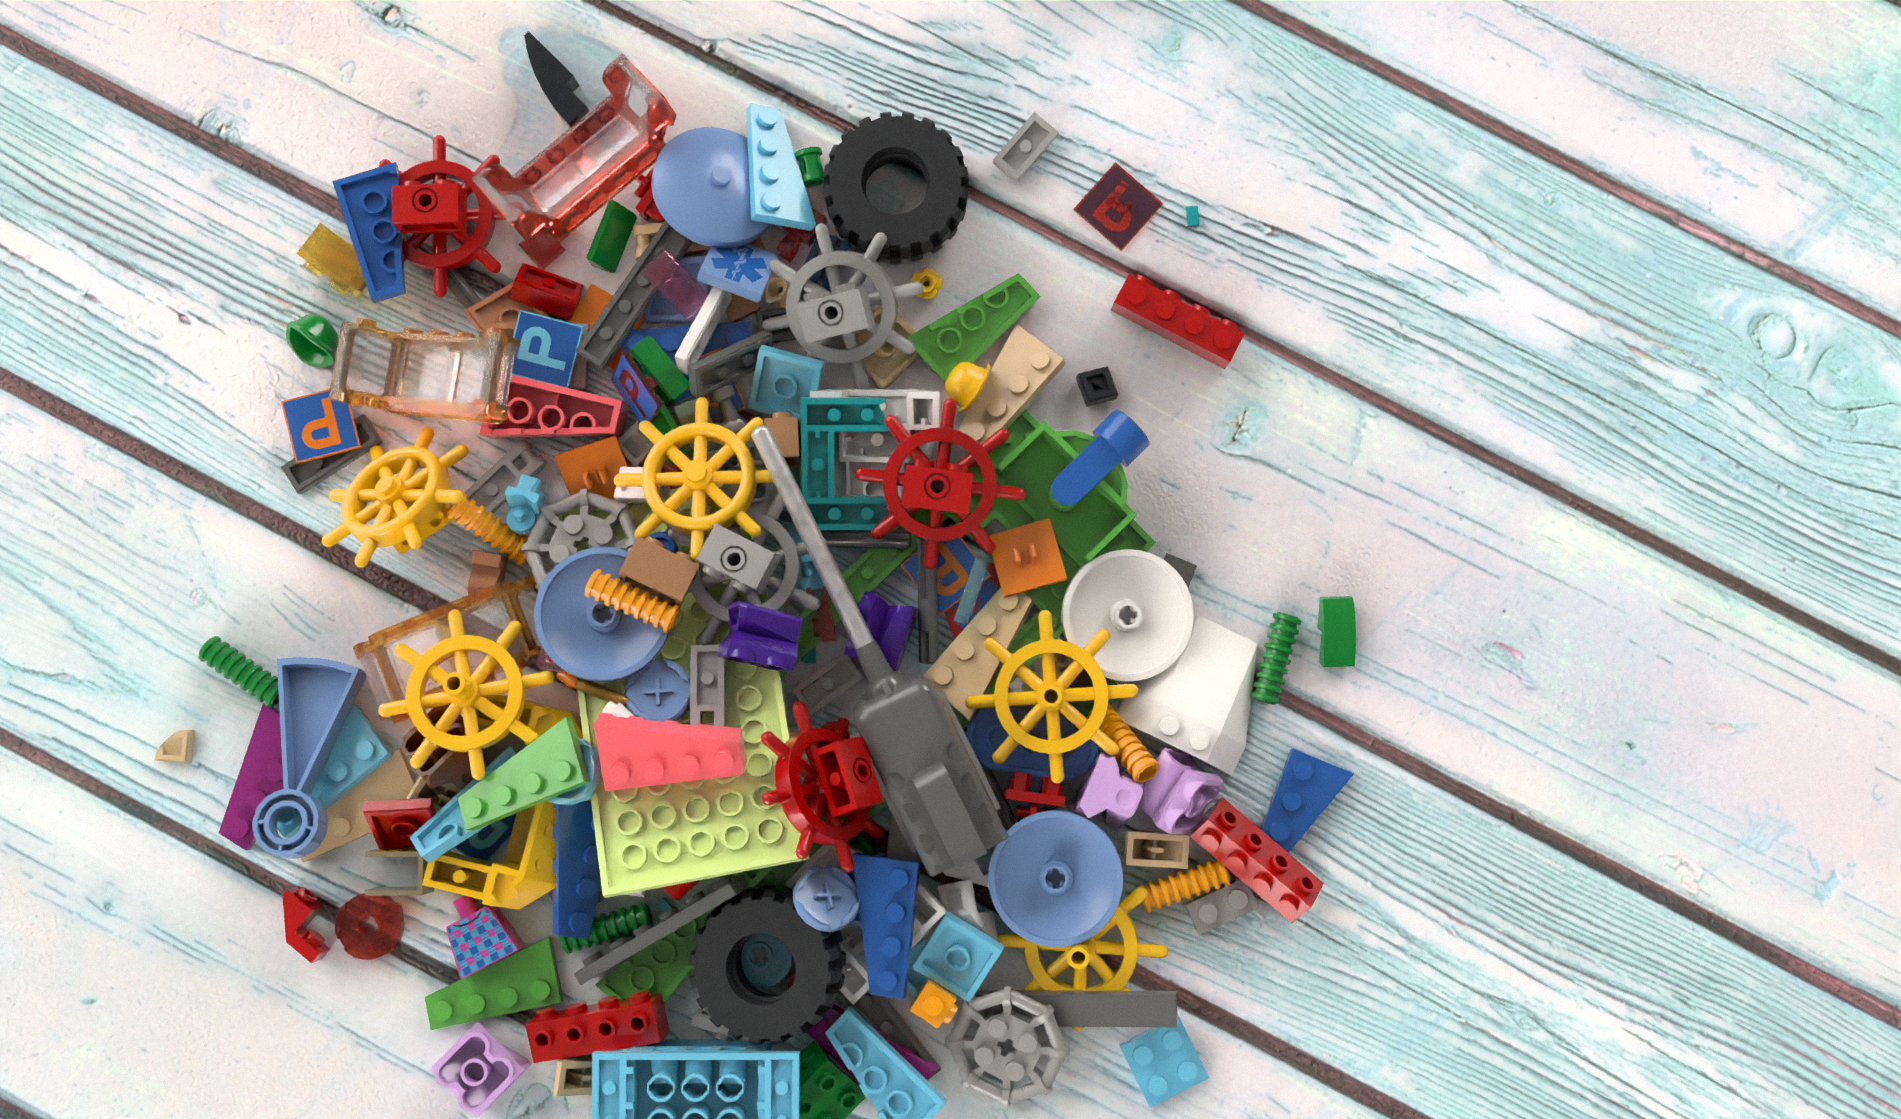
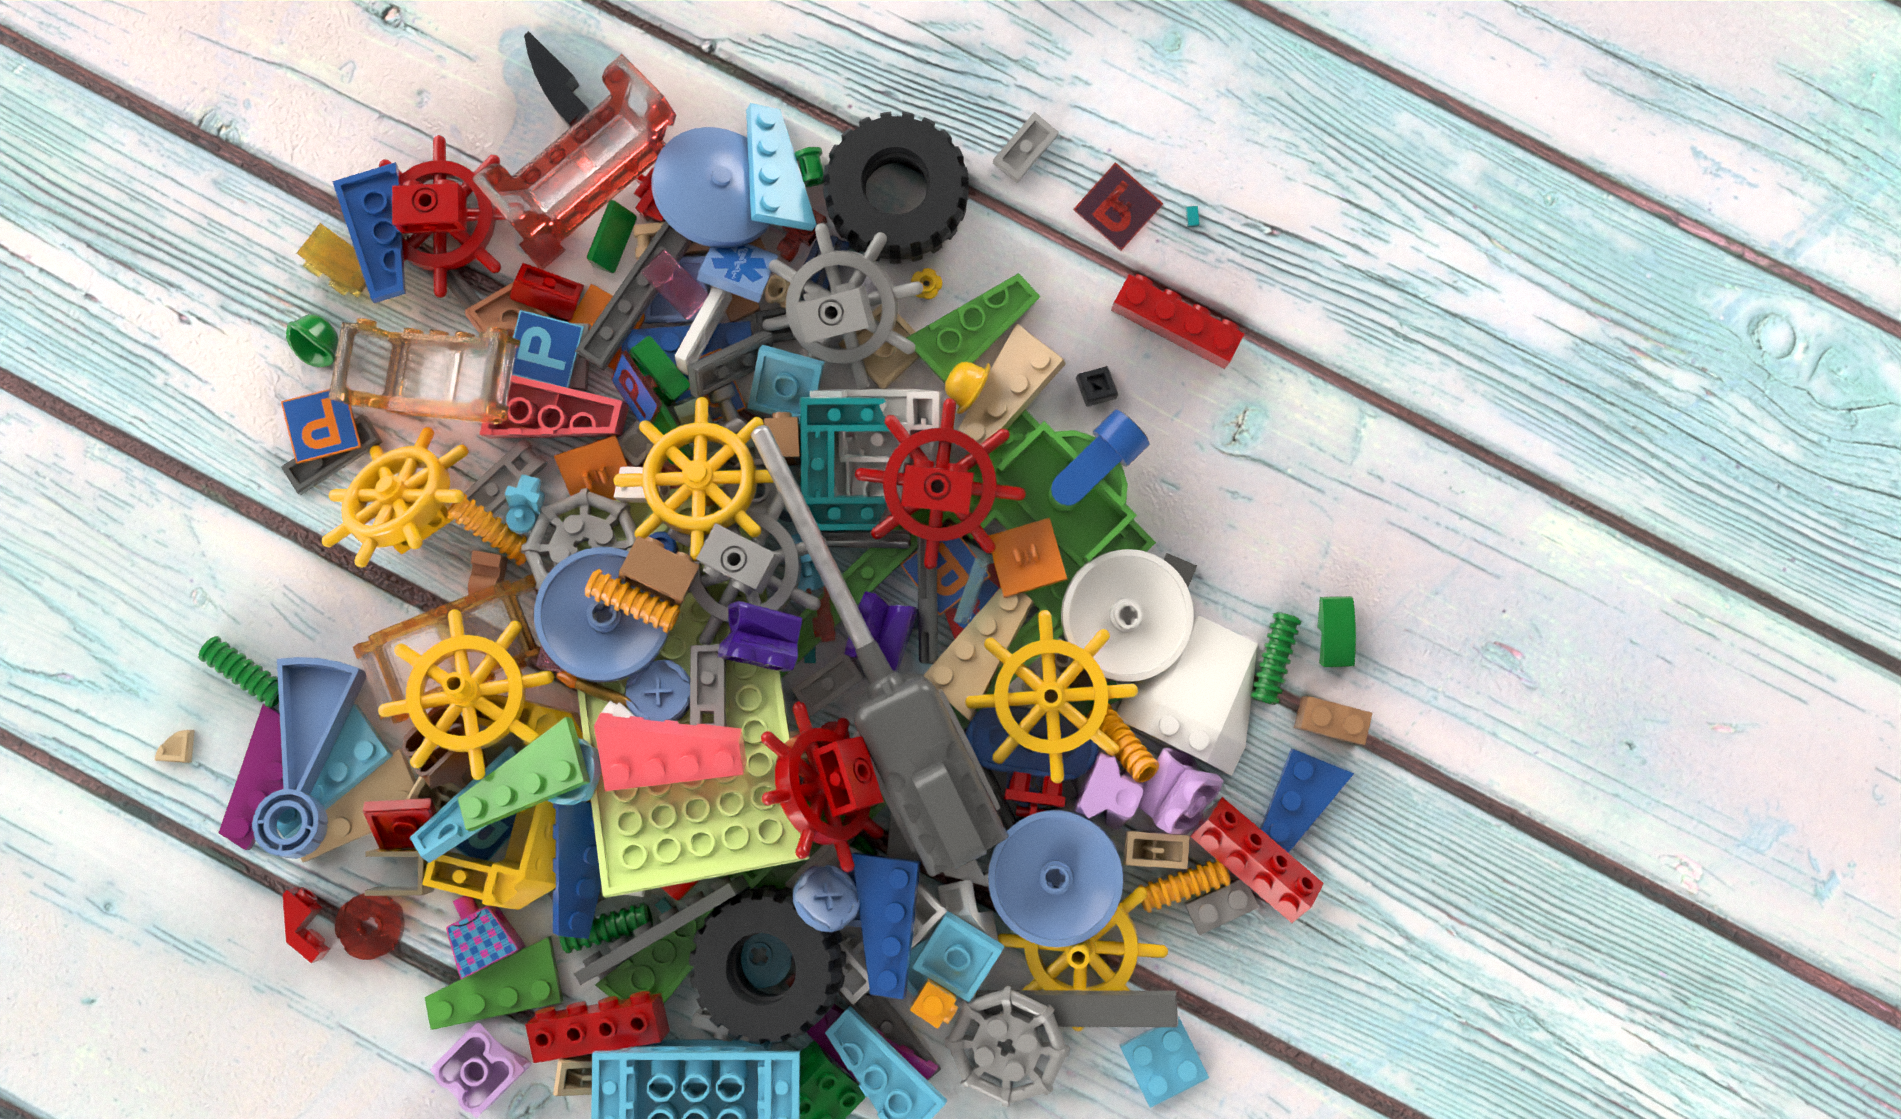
(1333, 720): none -> medium nougat brick

